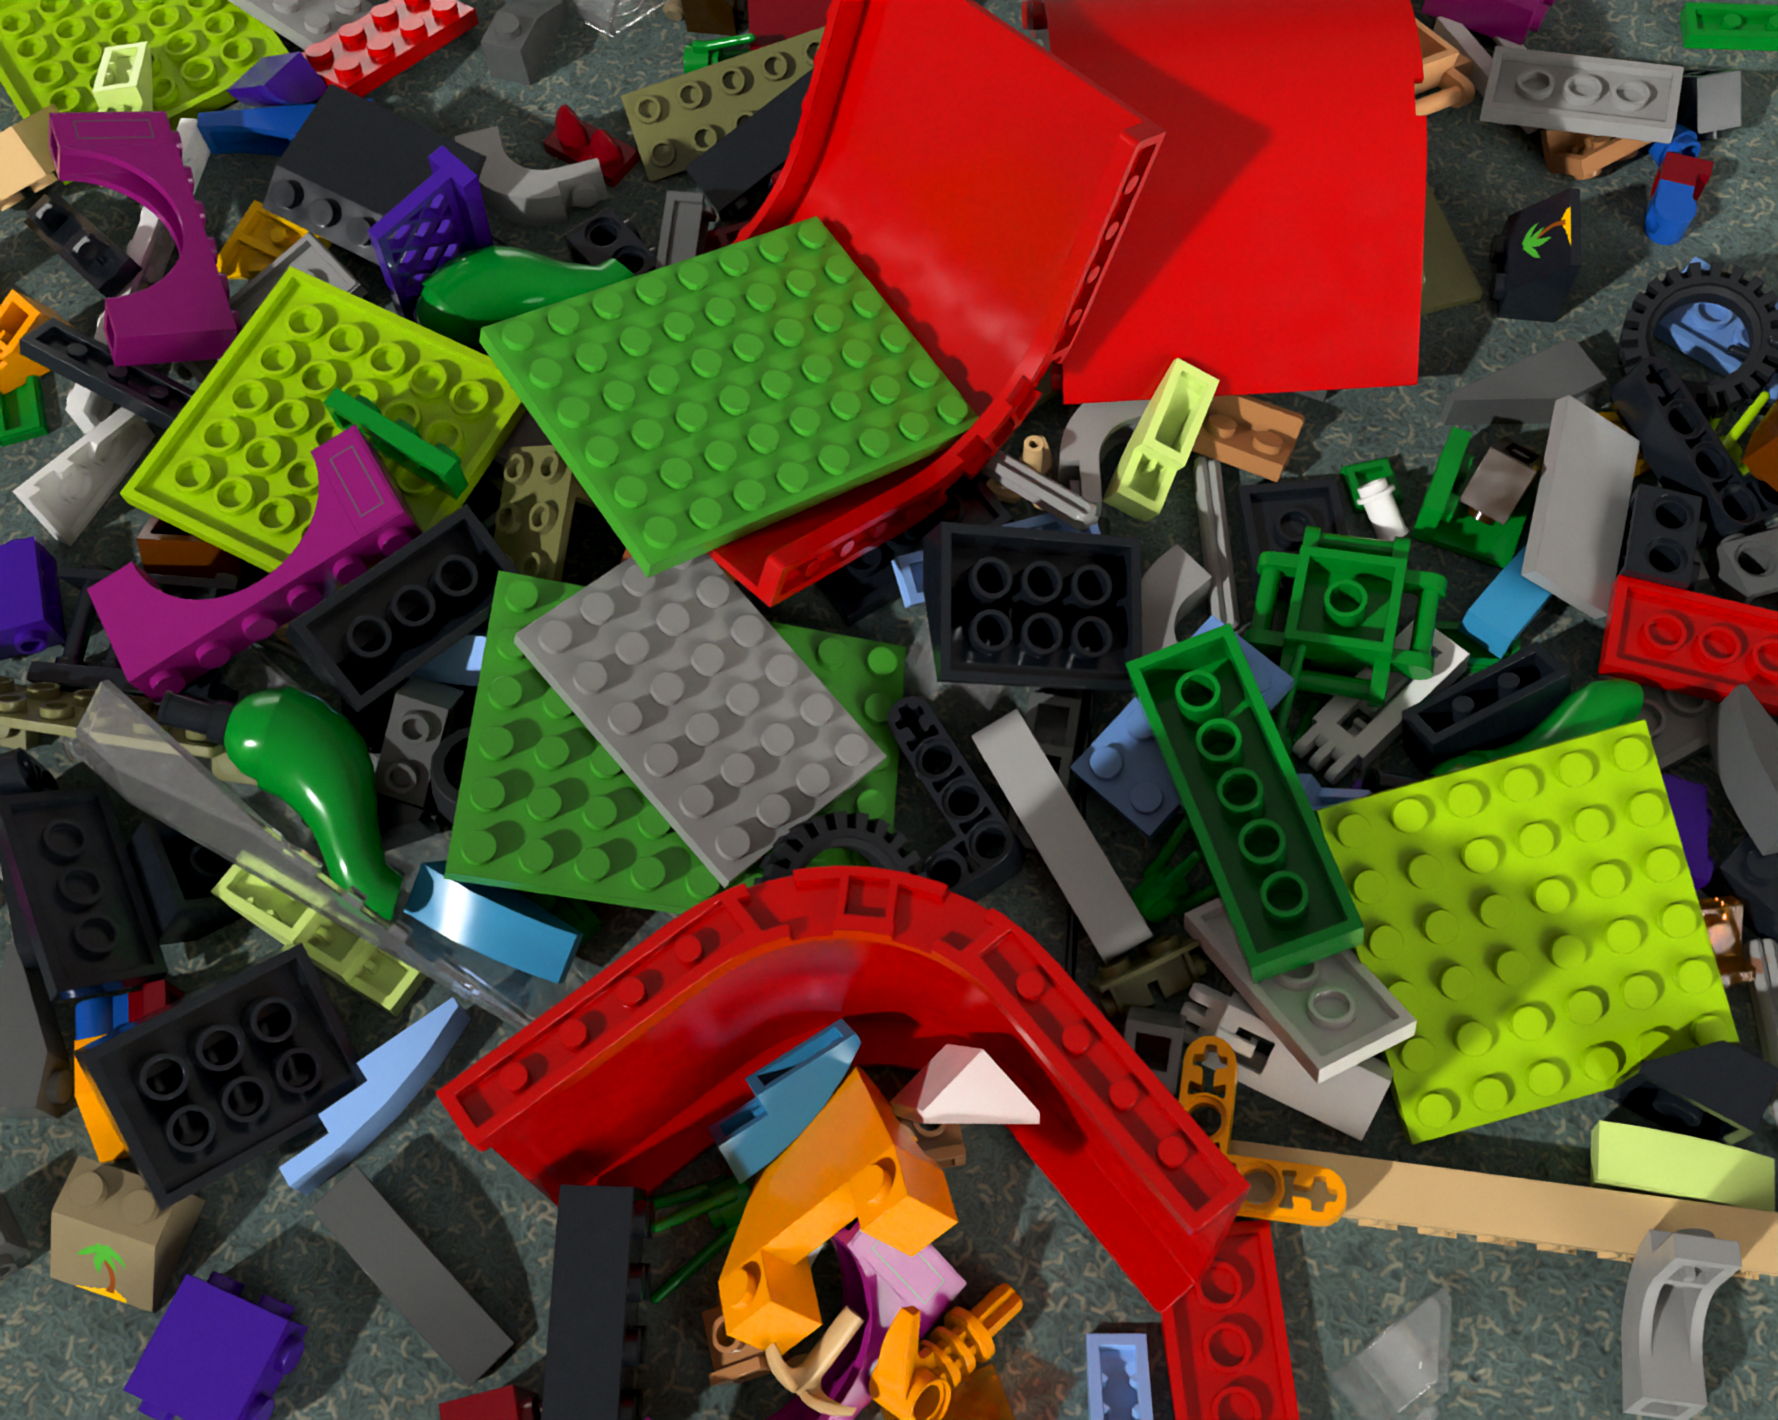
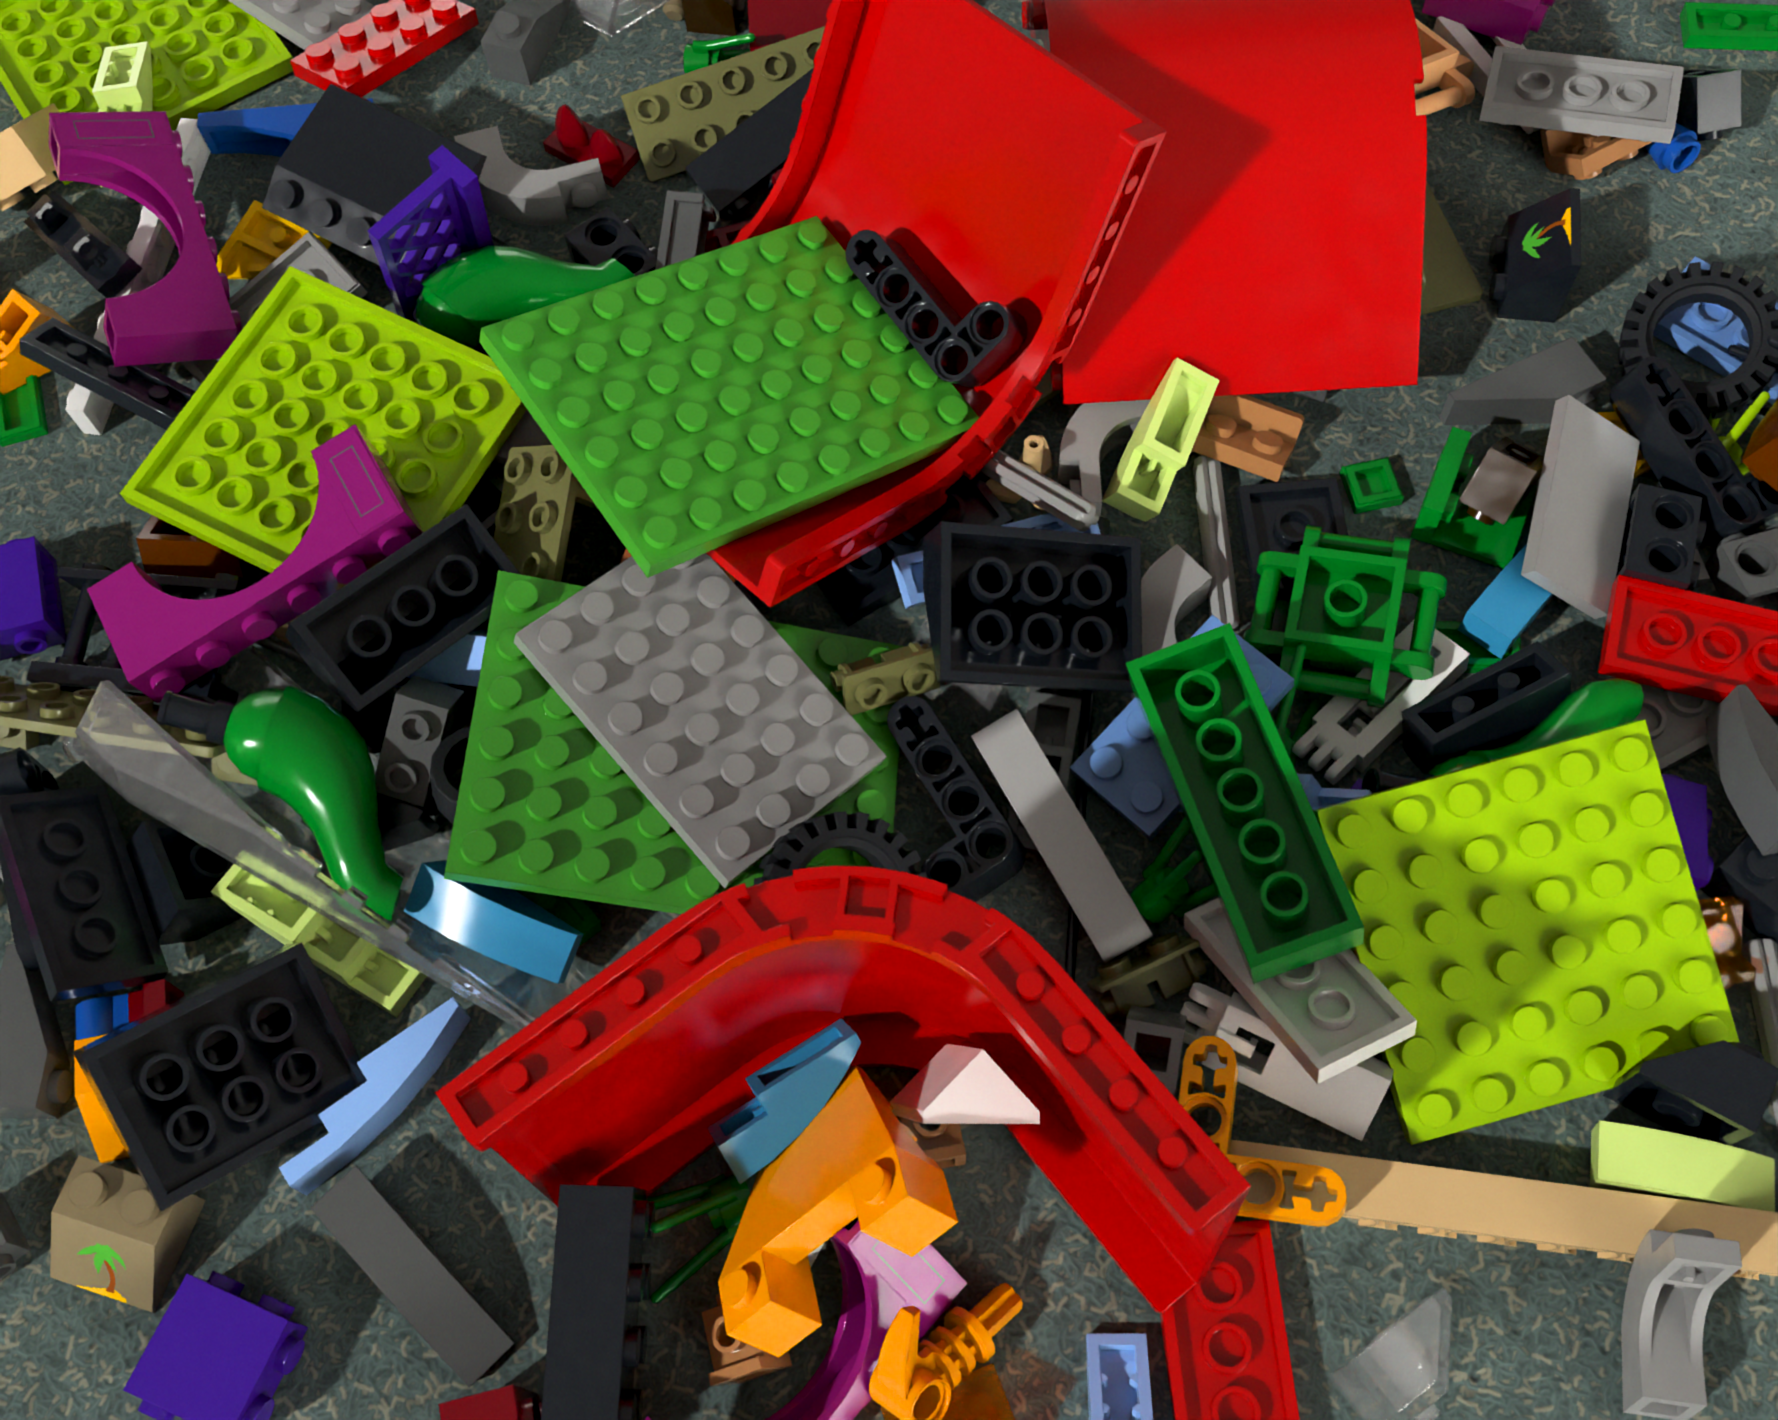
(84, 476): white wing -> none
(279, 82): dark purple brick -> none
(399, 442): green plate -> none
(804, 1371): tan plant -> none
(873, 685): none -> olive hinge
(924, 303): none -> black beam
(1382, 509): white pin -> none
(1673, 197): blue leg -> none

